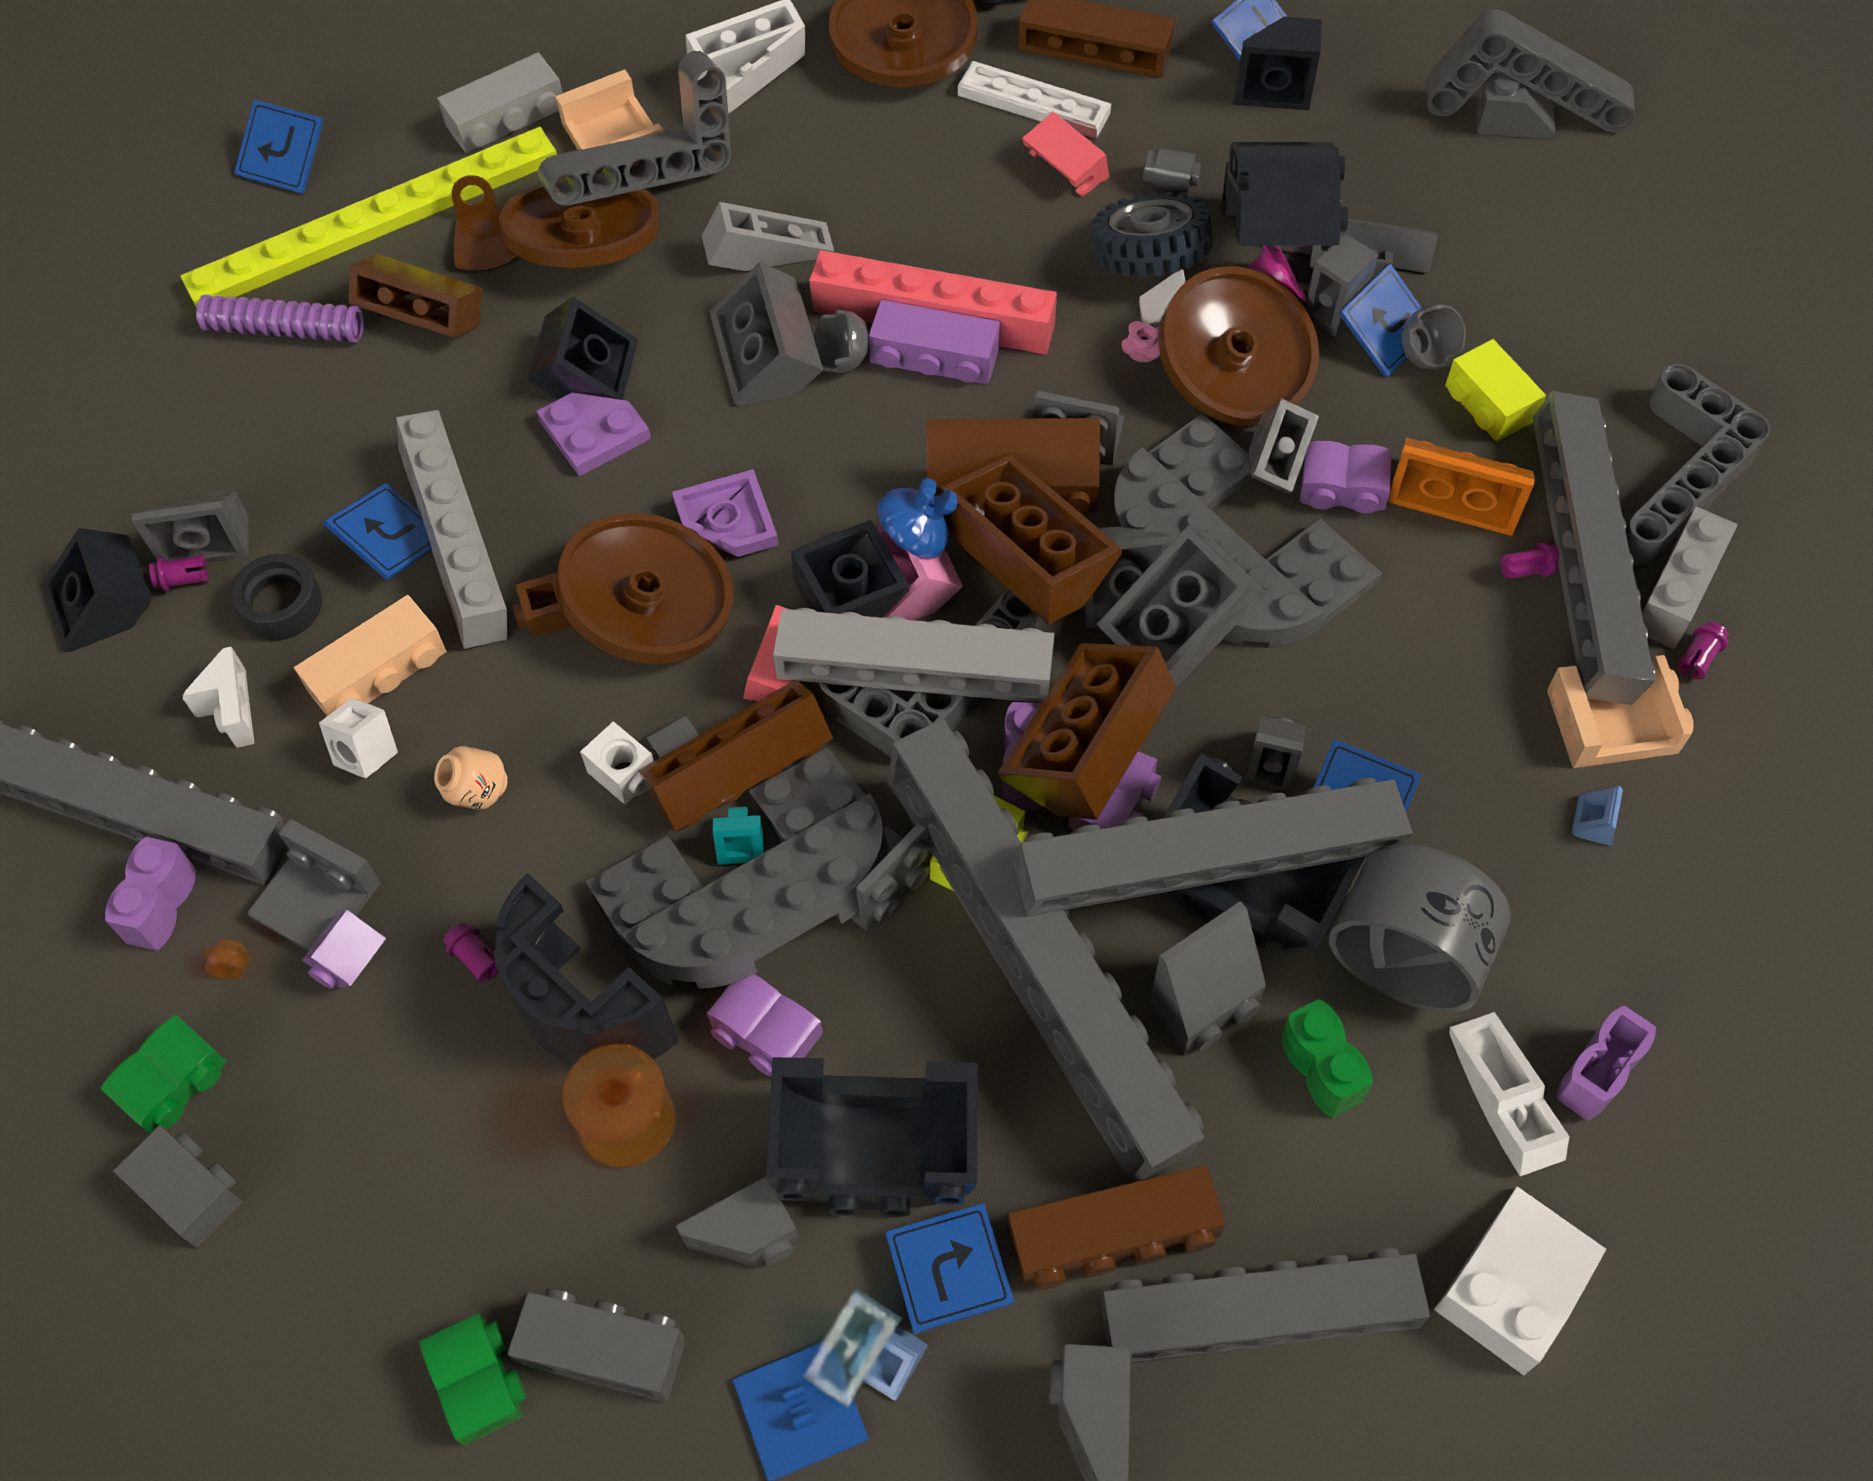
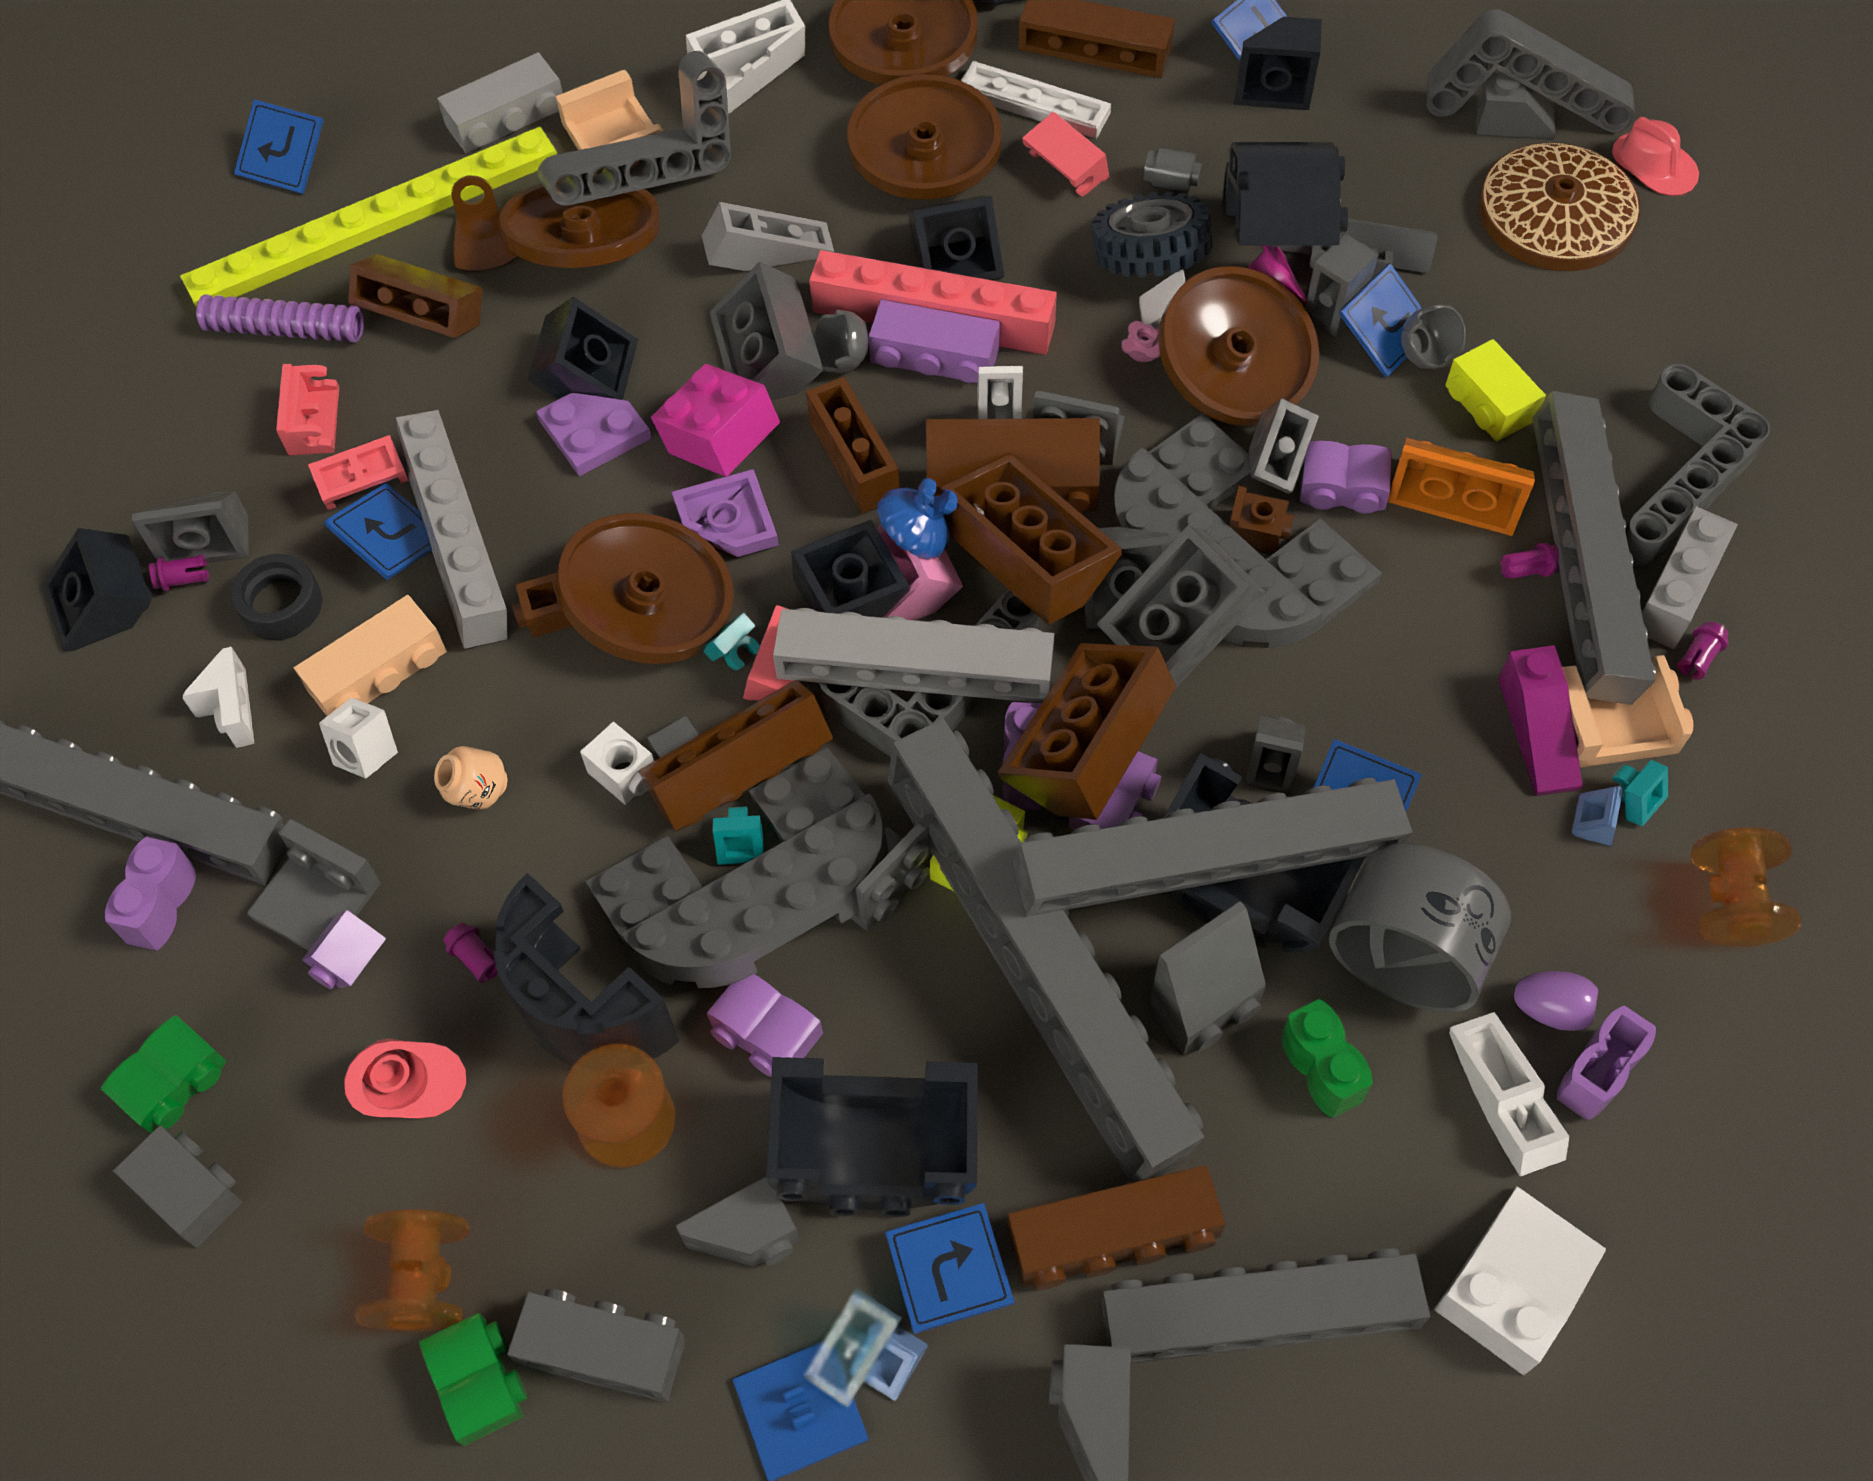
(227, 959): clear orange plate -> none
(307, 410): none -> coral hinge
(357, 470): none -> coral hinge
(404, 1079): none -> coral piece
(416, 1270): none -> clear orange hose
(716, 419): none -> dark pink brick
(730, 639): none -> teal tile
(852, 443): none -> reddish brown brick
(924, 137): none -> reddish brown dish
(958, 237): none -> black slope
(999, 392): none -> white slope
(1260, 520): none -> reddish brown brick
(1542, 718): none -> magenta slope
(1558, 999): none -> medium lavender animal
(1559, 206): none -> reddish brown dish
(1642, 790): none -> teal tile
(1655, 157): none -> coral piece
(1741, 888): none -> clear orange hose

